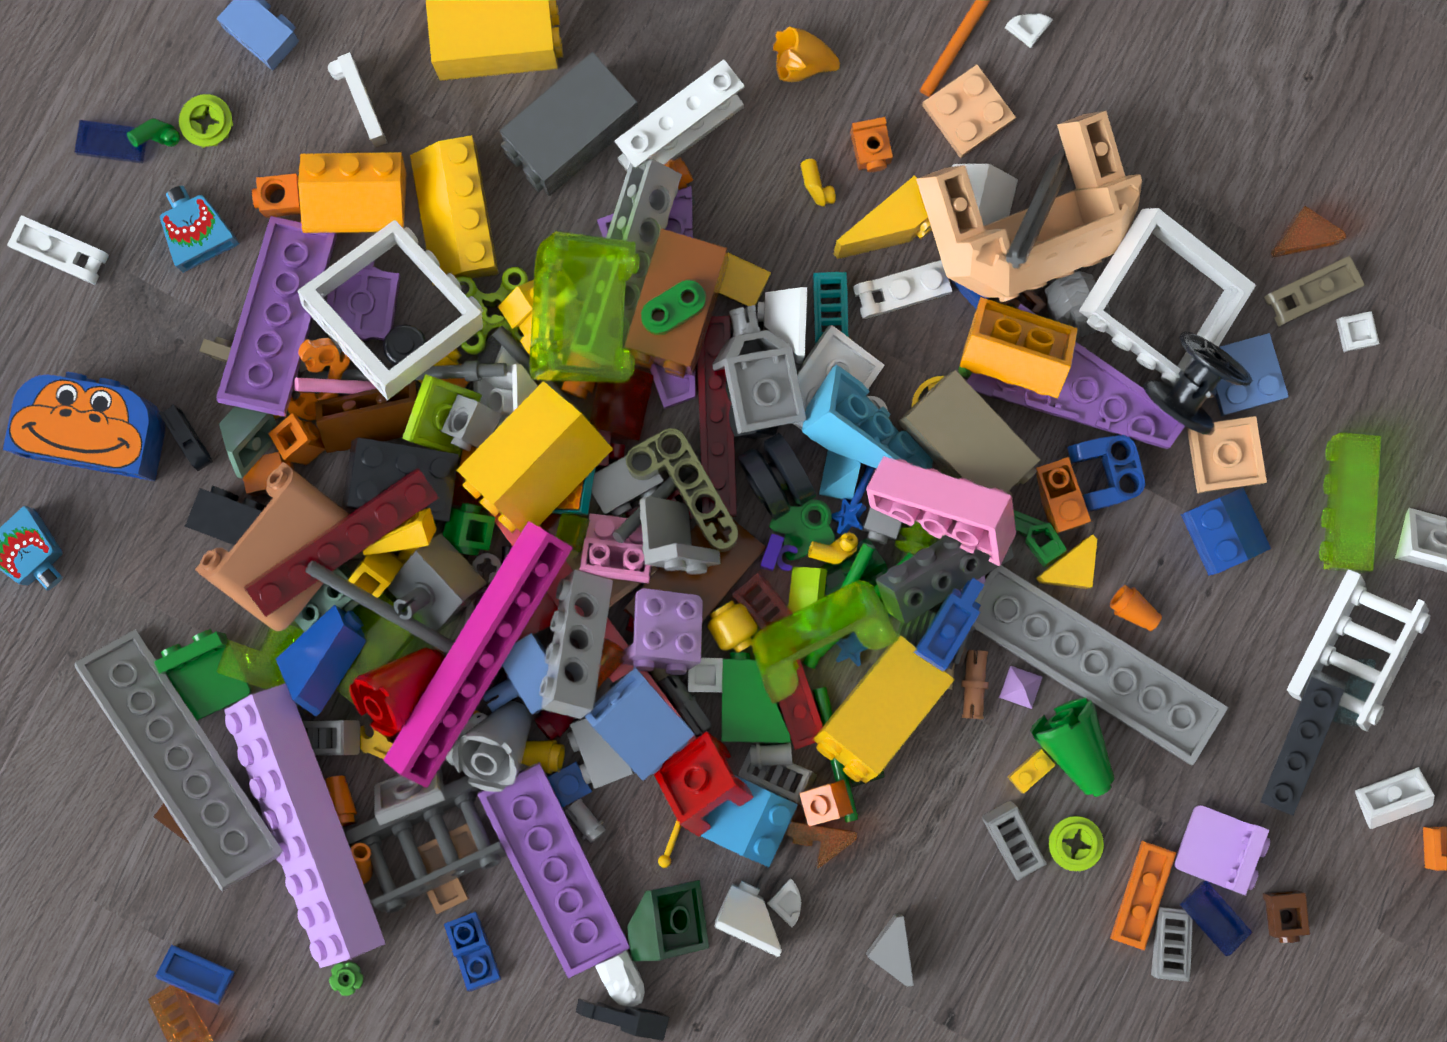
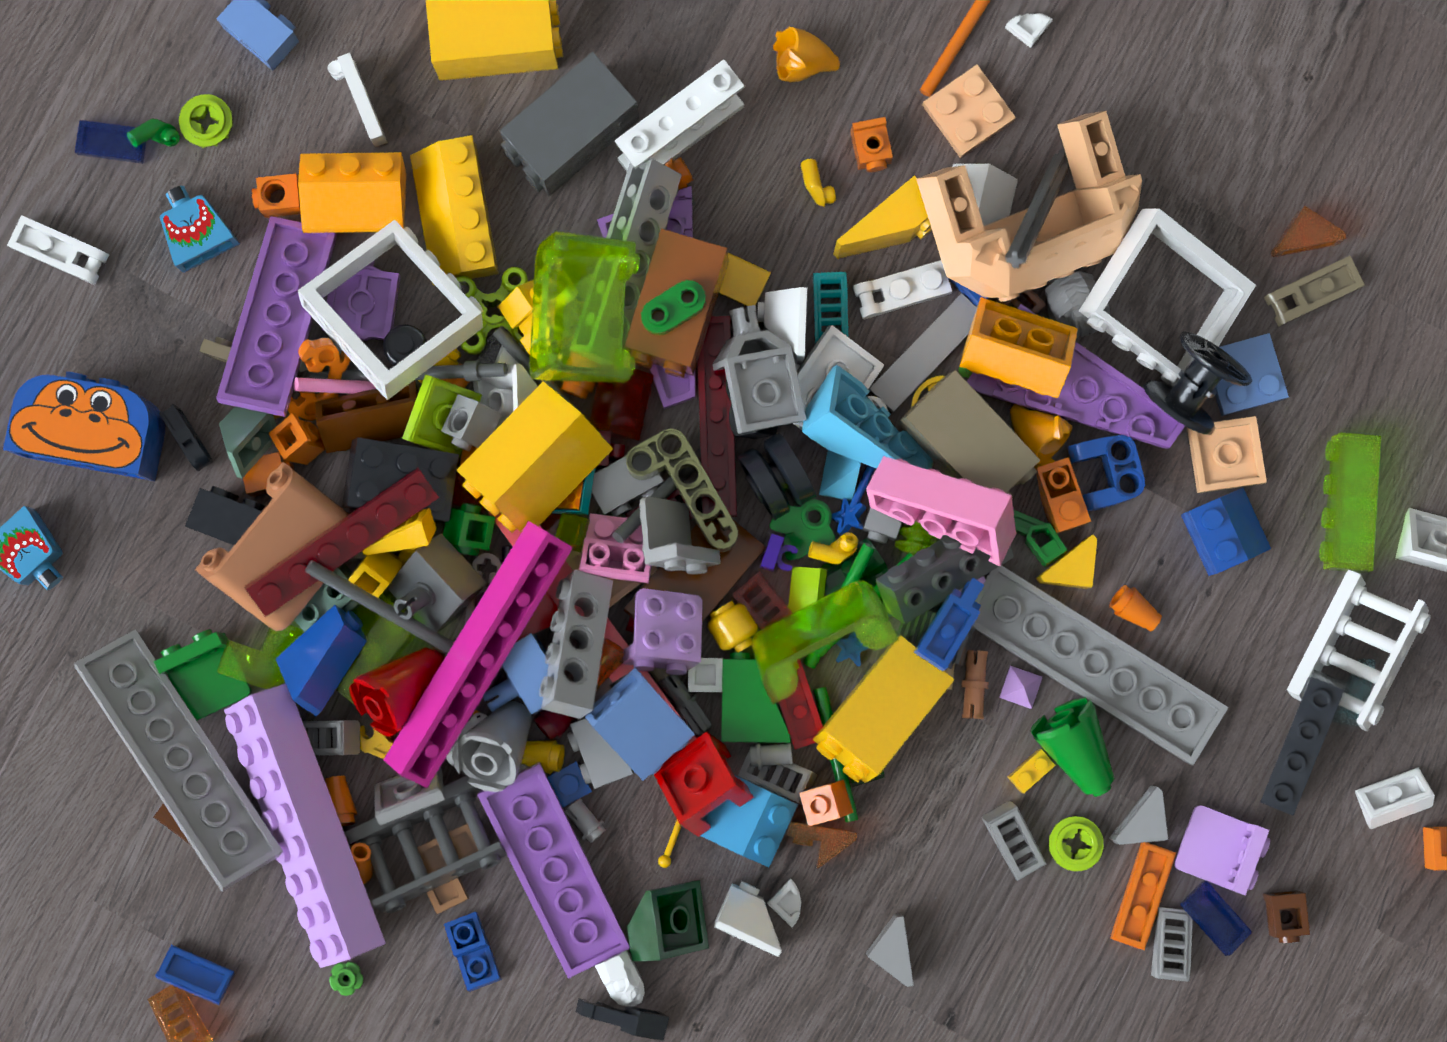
(925, 354): none -> light grey tile
(1040, 432): none -> light orange hat
(1145, 821): none -> light grey slope
(1357, 331): white tile -> none

